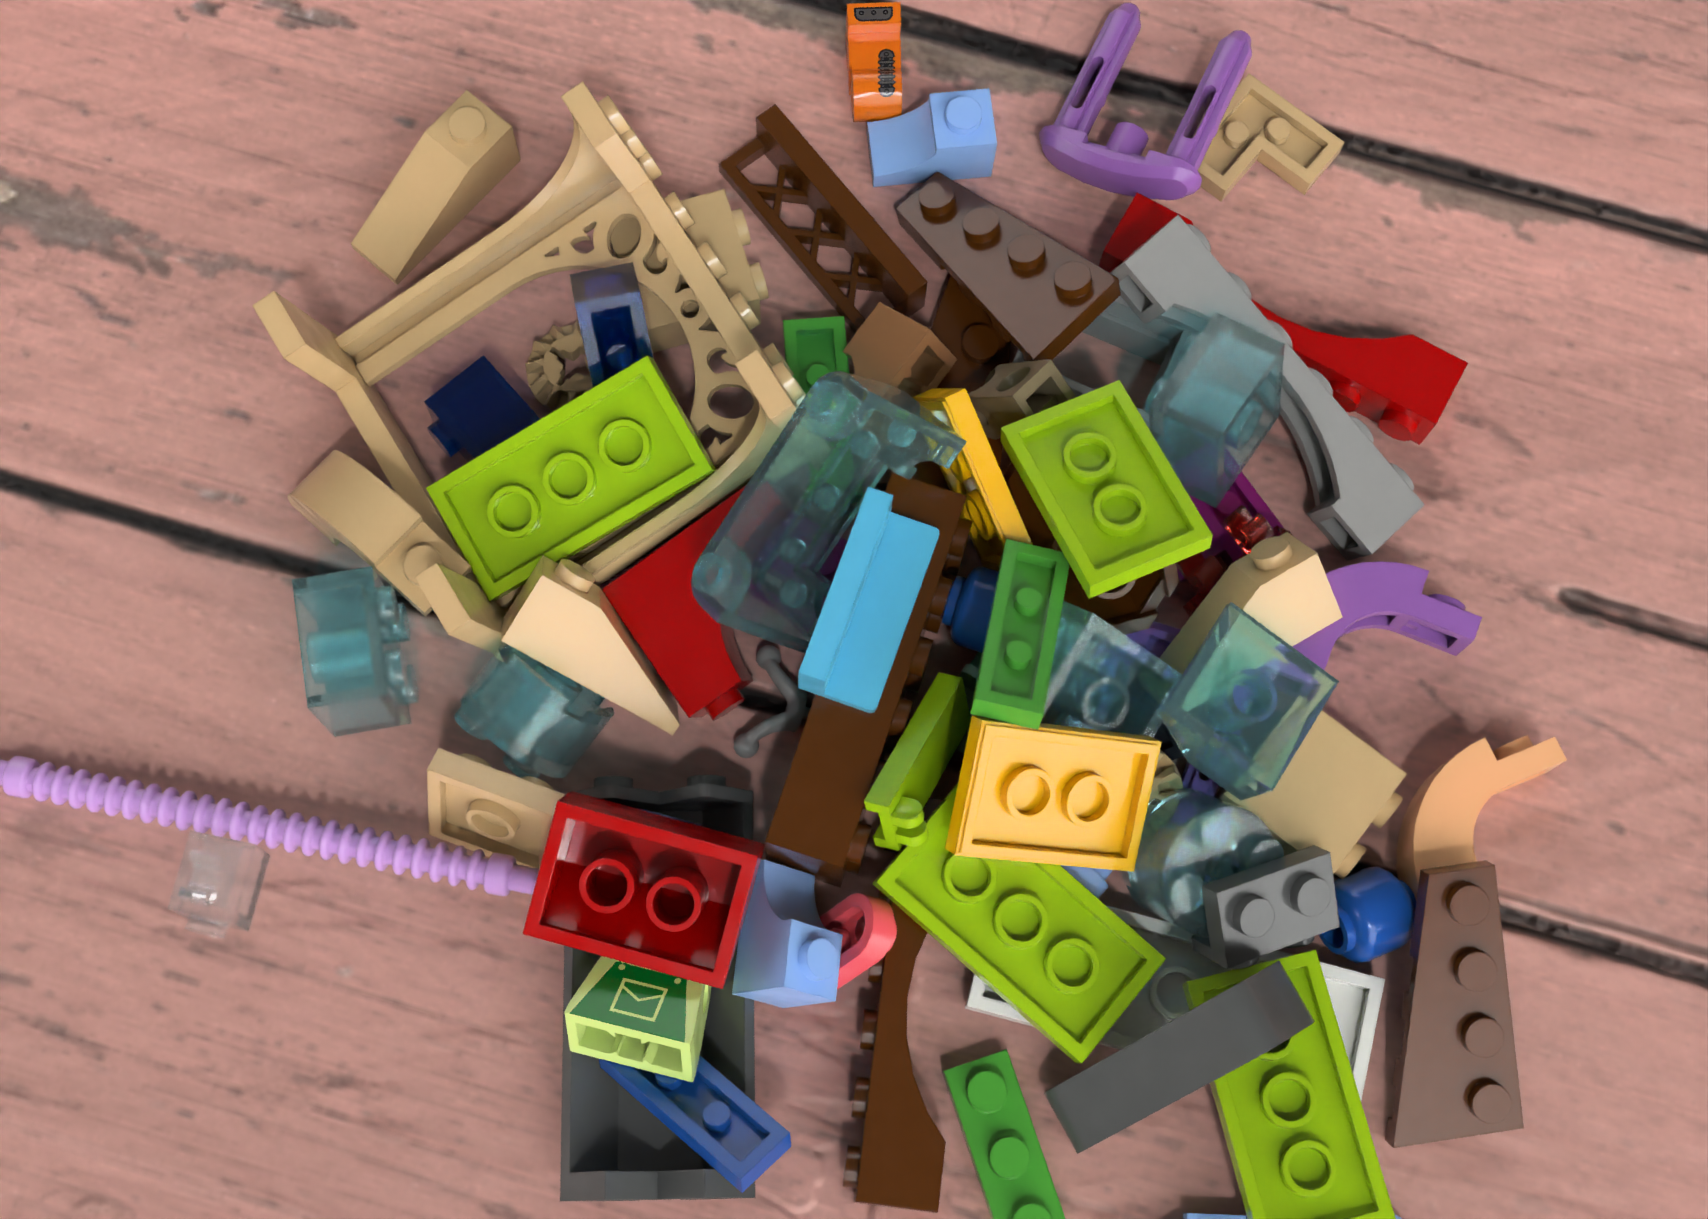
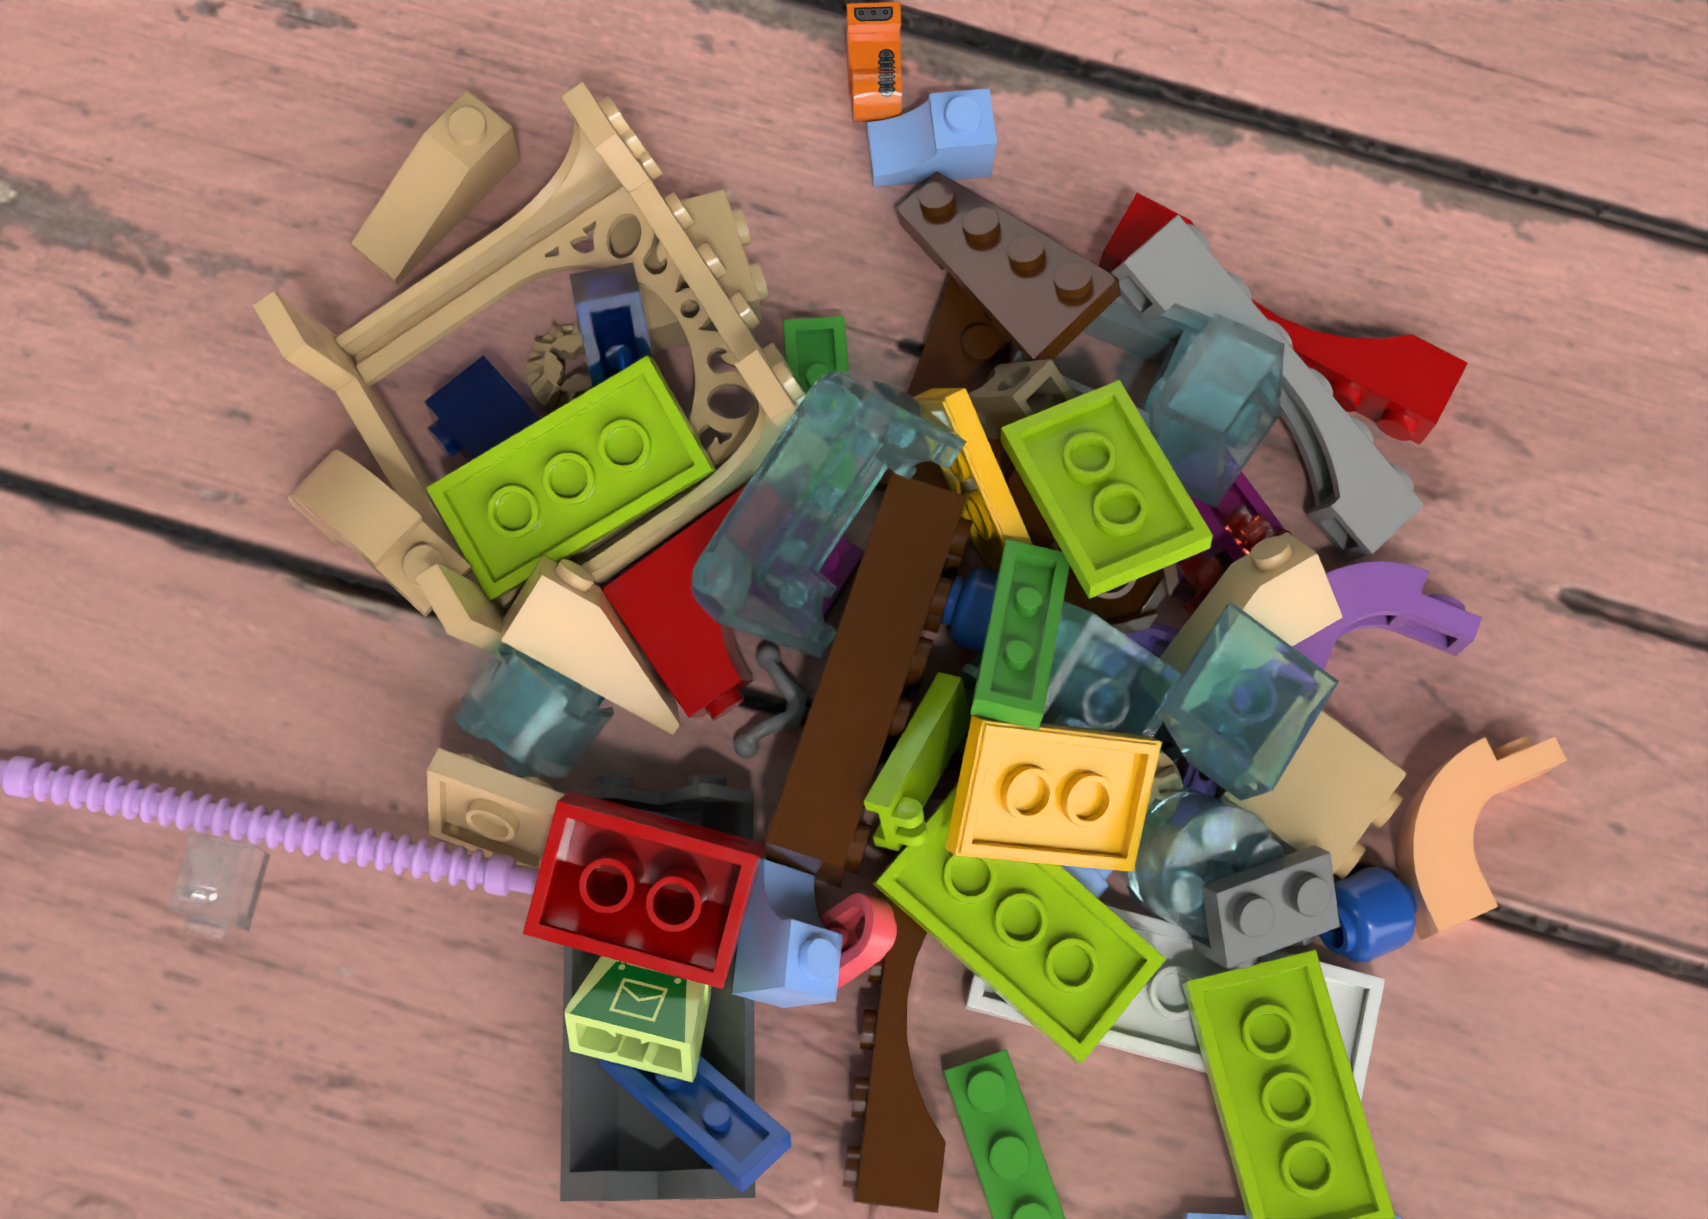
(354, 651): clear light blue brick -> none
(836, 208): reddish brown fence -> none
(868, 605): medium azure panel -> none
(899, 352): medium nougat arch -> none
(1119, 164): medium lavender piece -> none
(1180, 1057): dark grey beam -> none
(1268, 130): tan plate -> none
(1458, 1030): reddish brown wing -> none

